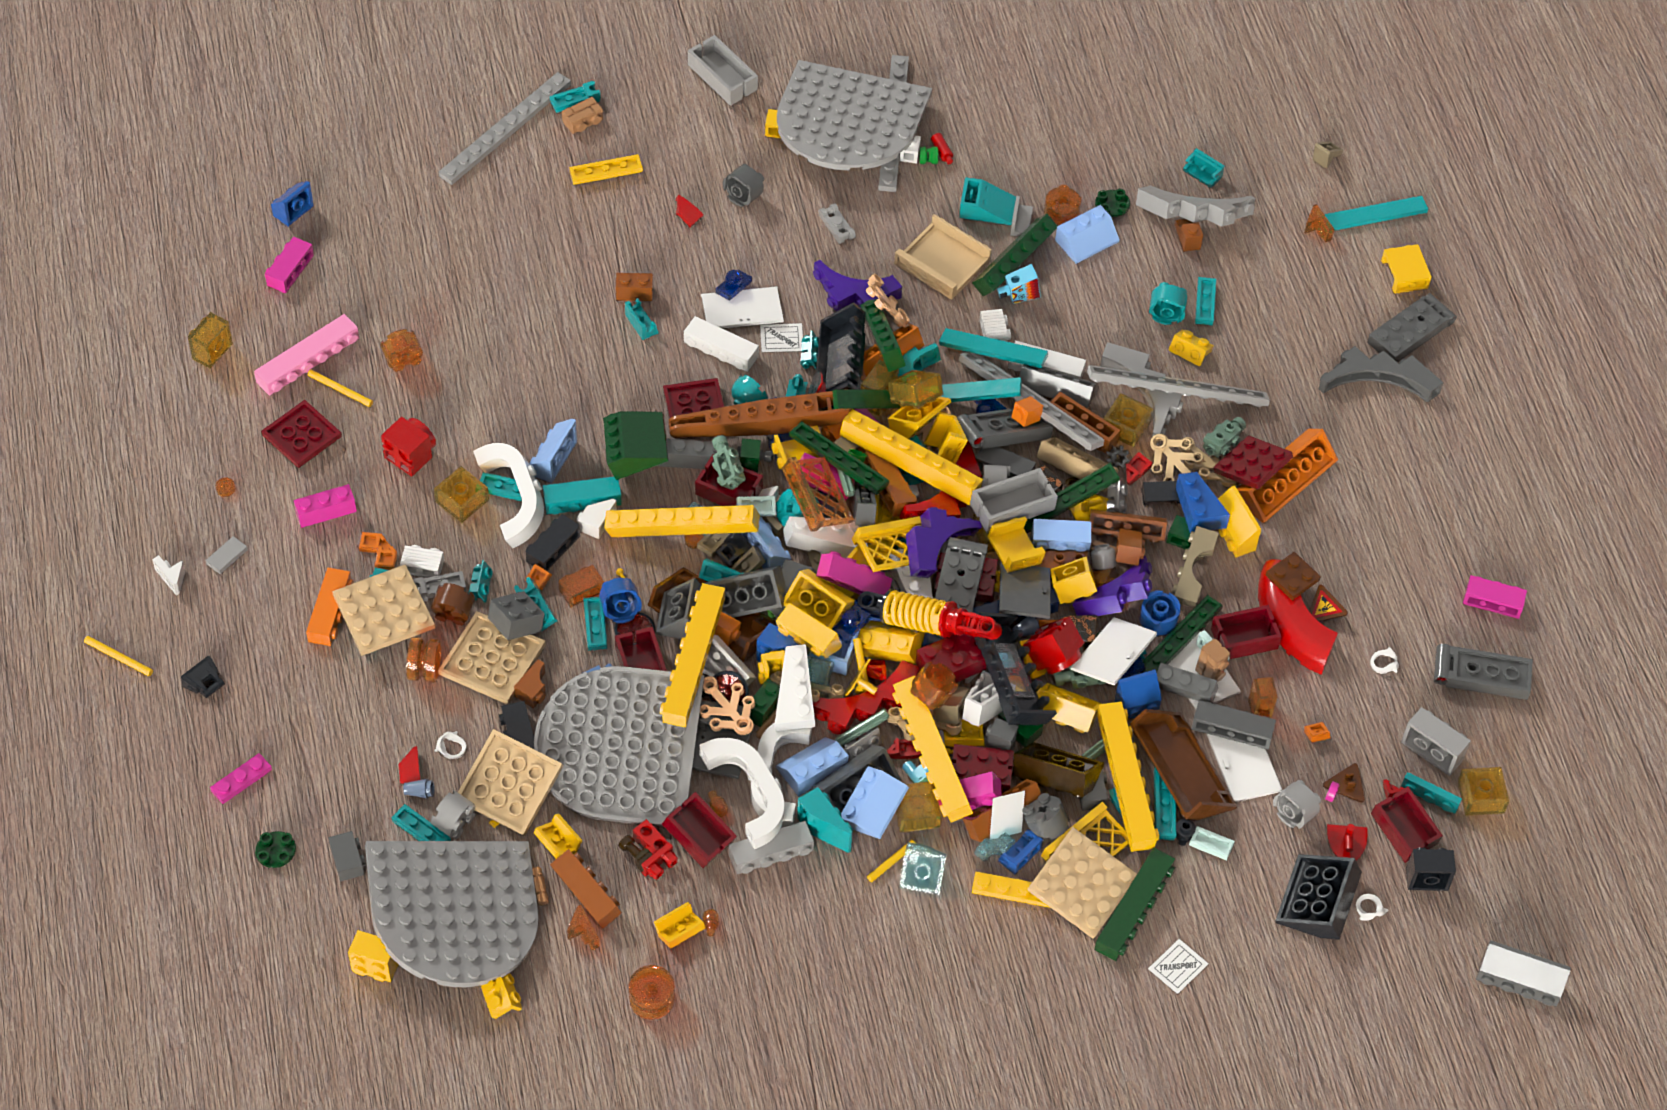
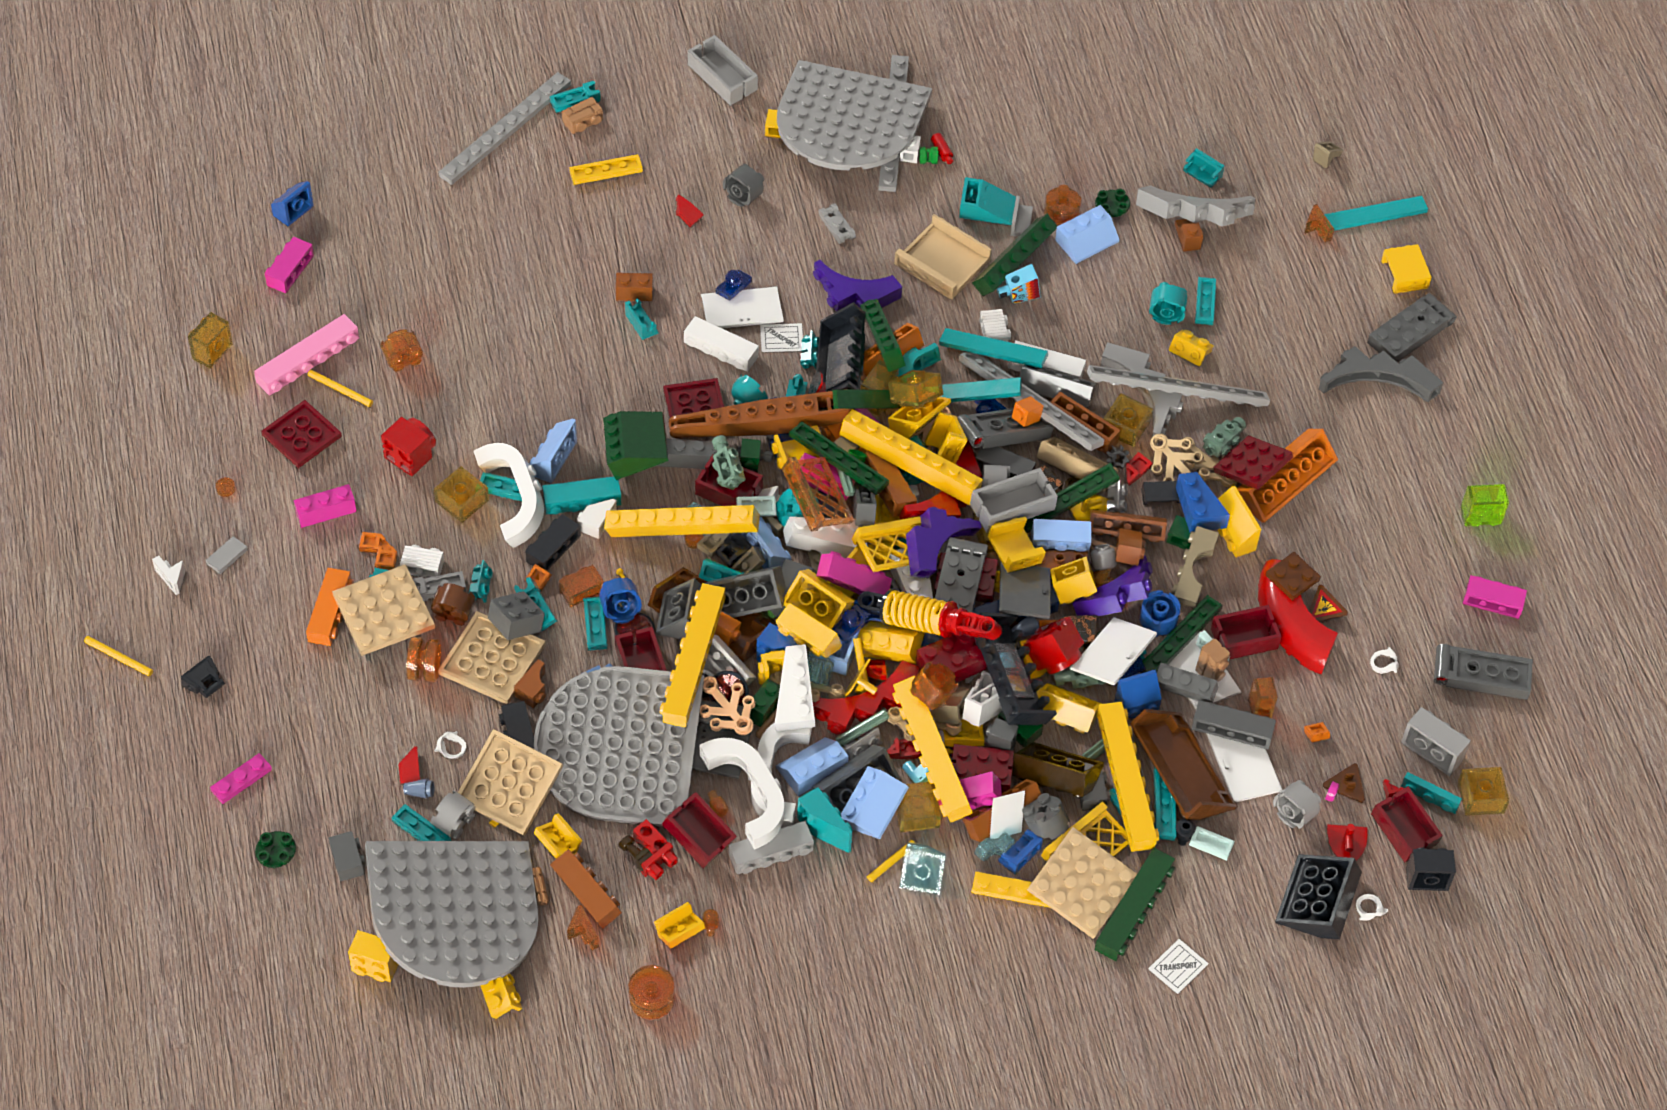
(888, 303): light nougat plant -> none
(1484, 505): none -> clear neon green brick
(1523, 973): slope -> none

